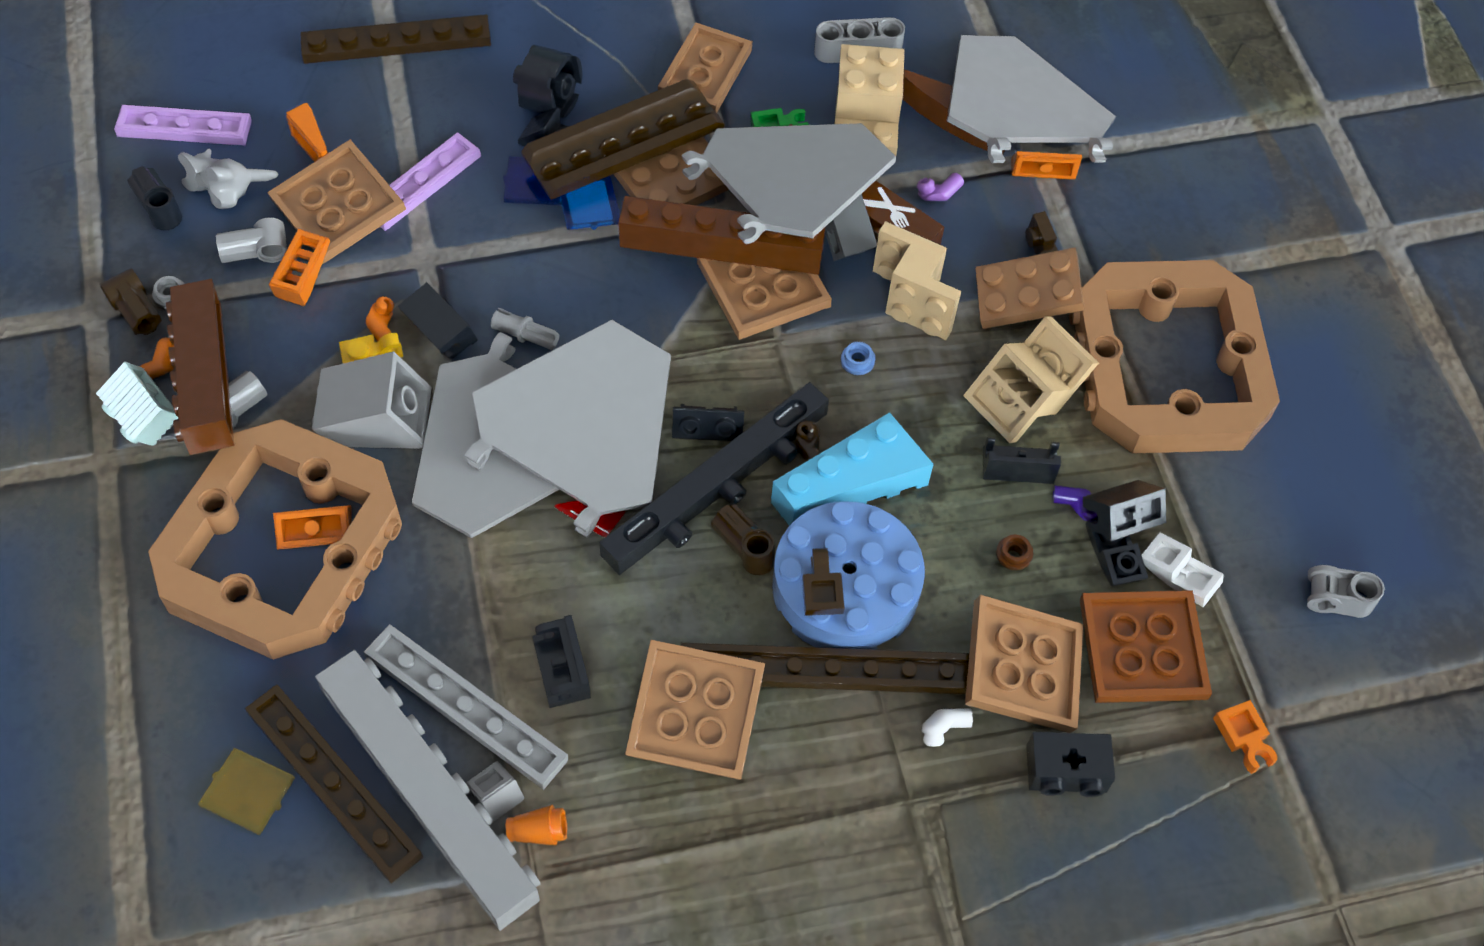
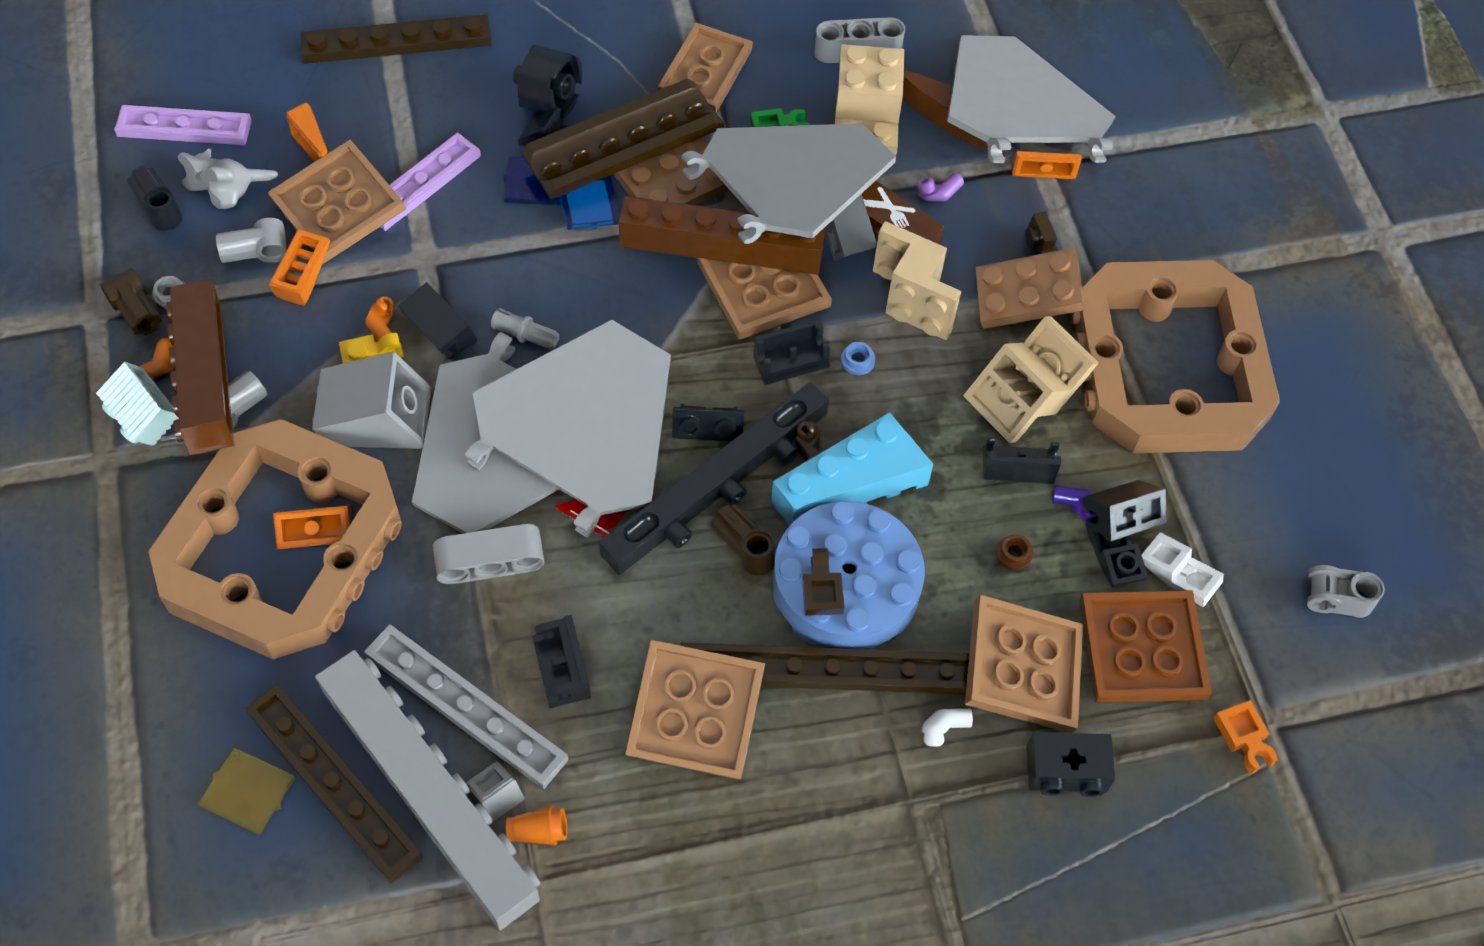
(488, 554): none -> light grey beam
(791, 352): none -> black hinge

